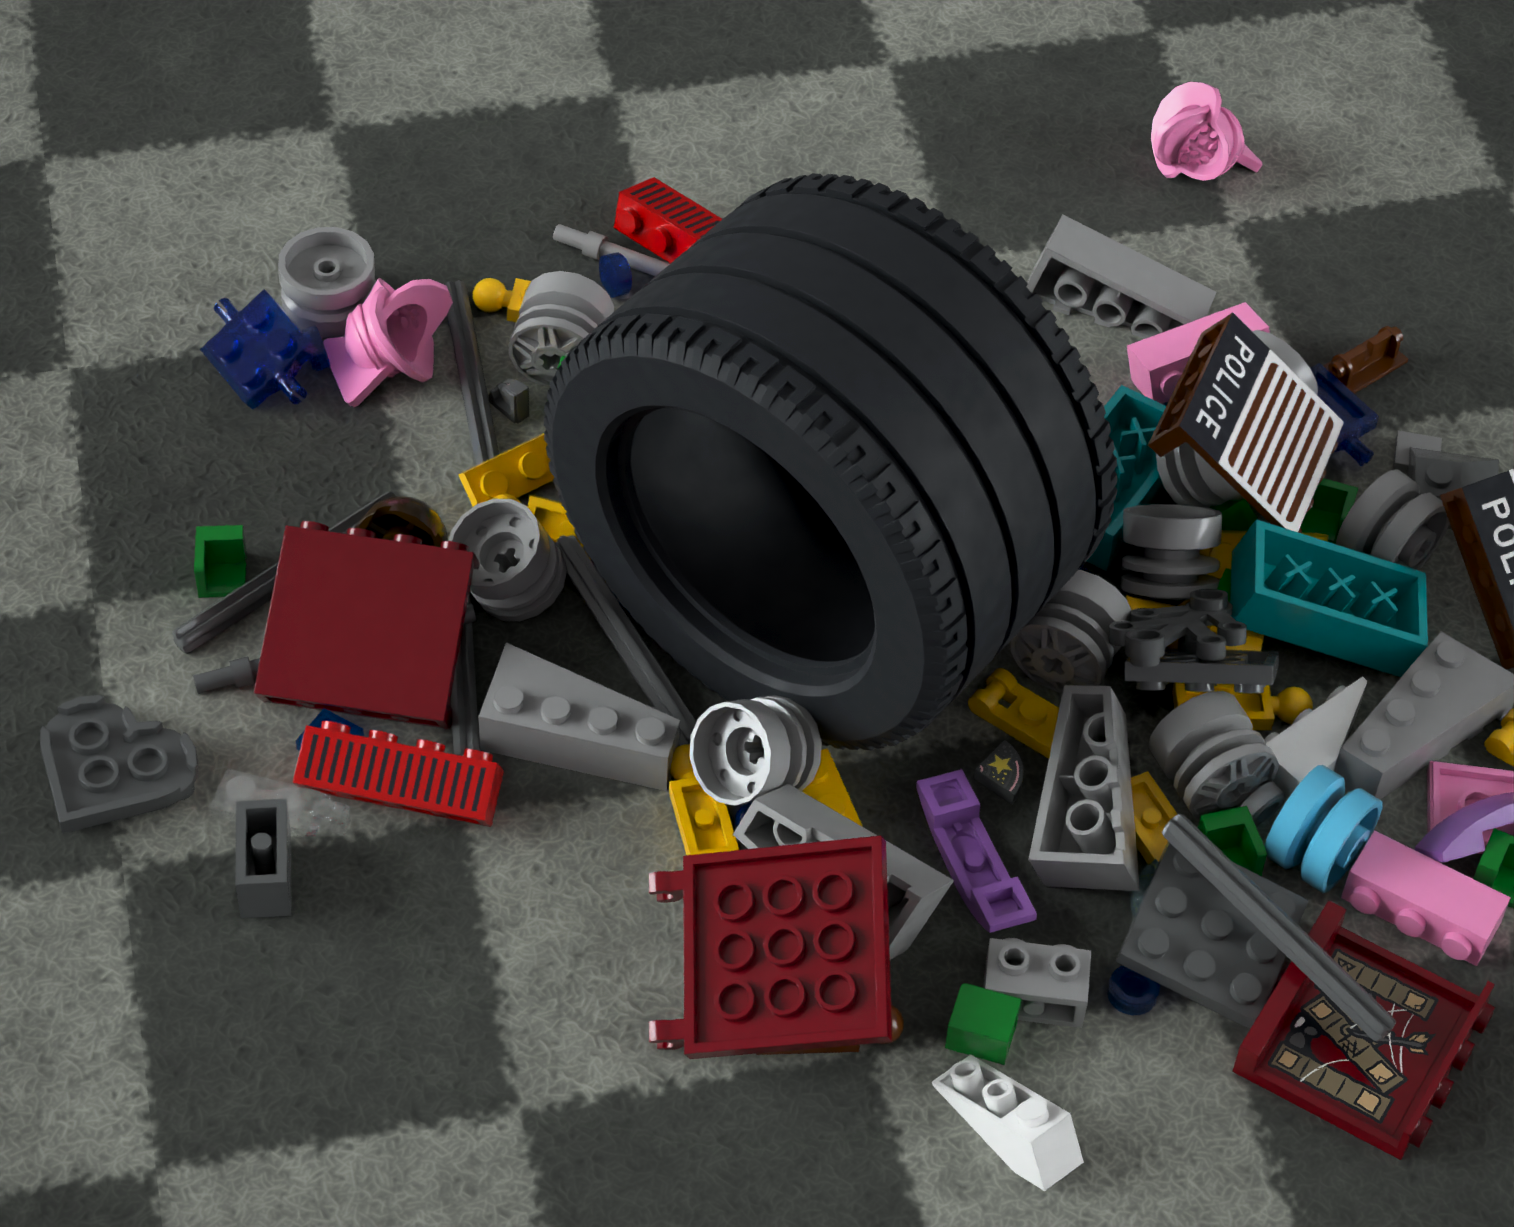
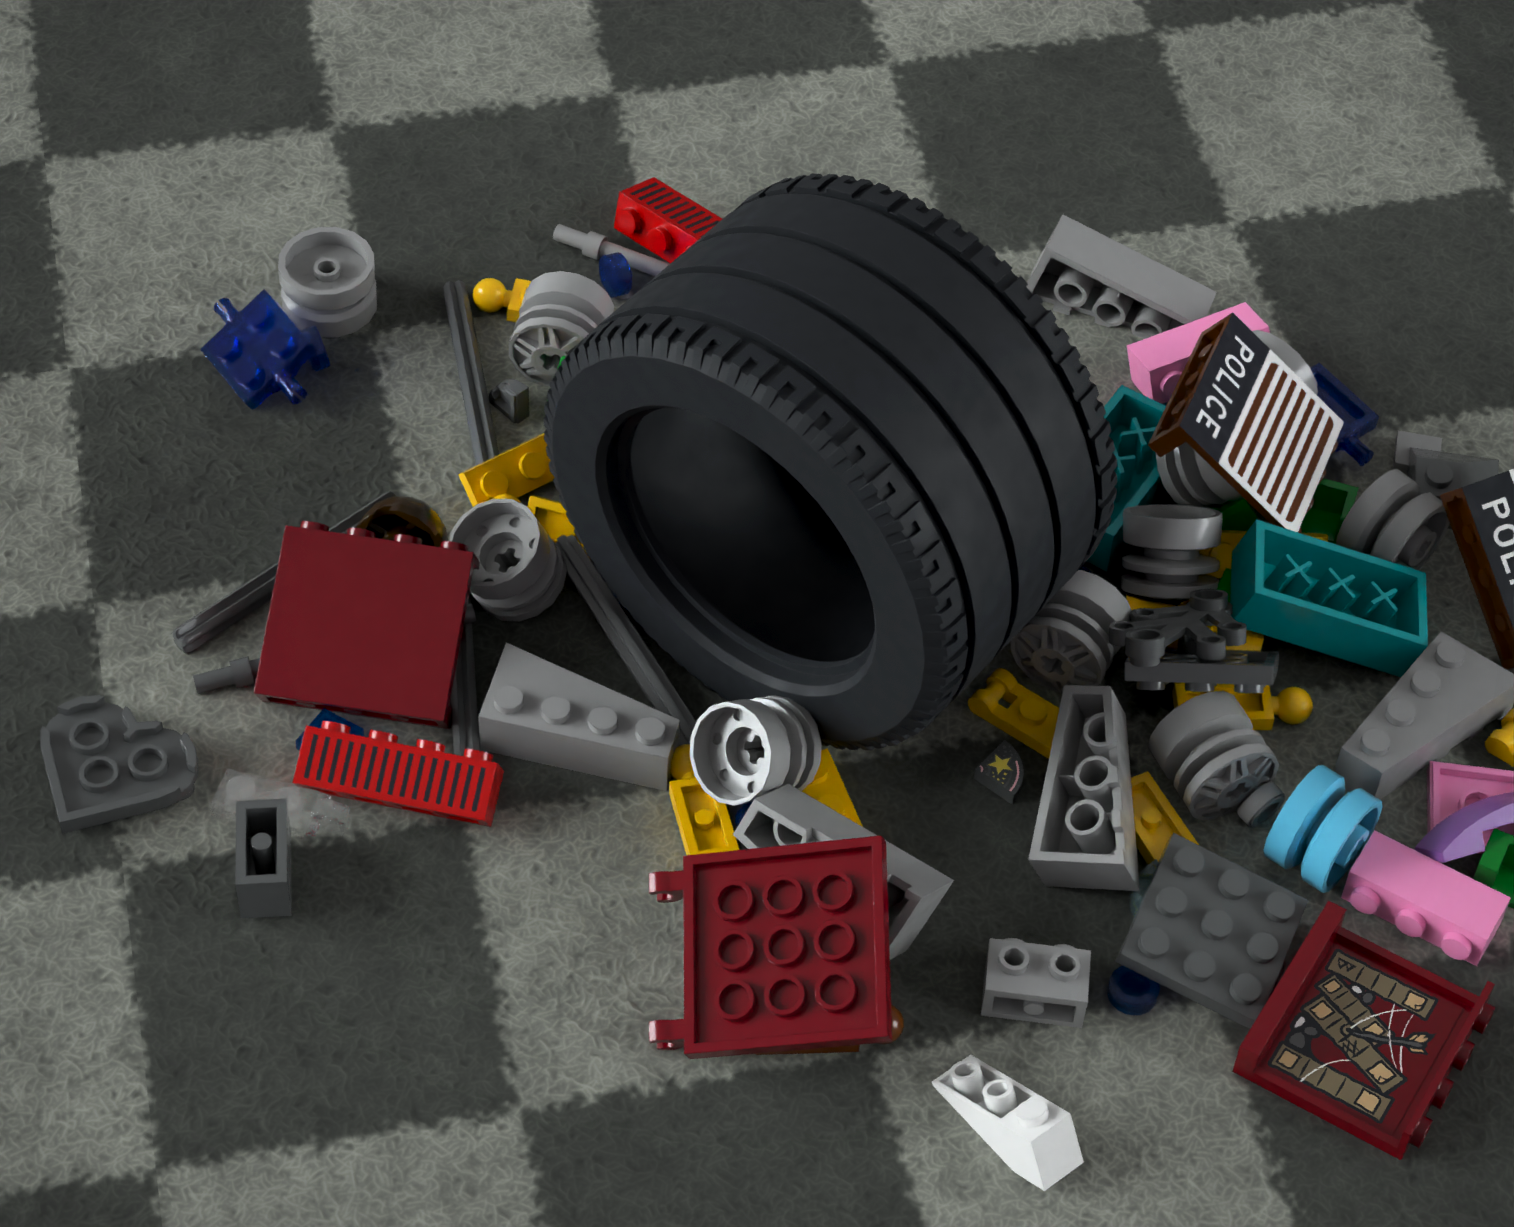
(219, 560): green panel -> none
(388, 337): bright pink helmet -> none
(970, 854): medium lavender slope -> none
(983, 1023): green panel -> none
(1198, 135): bright pink helmet -> none
(1236, 837): green panel -> none
(1279, 928): dark grey axle -> none
(1315, 736): white slope -> none
(1369, 360): reddish brown hinge -> none

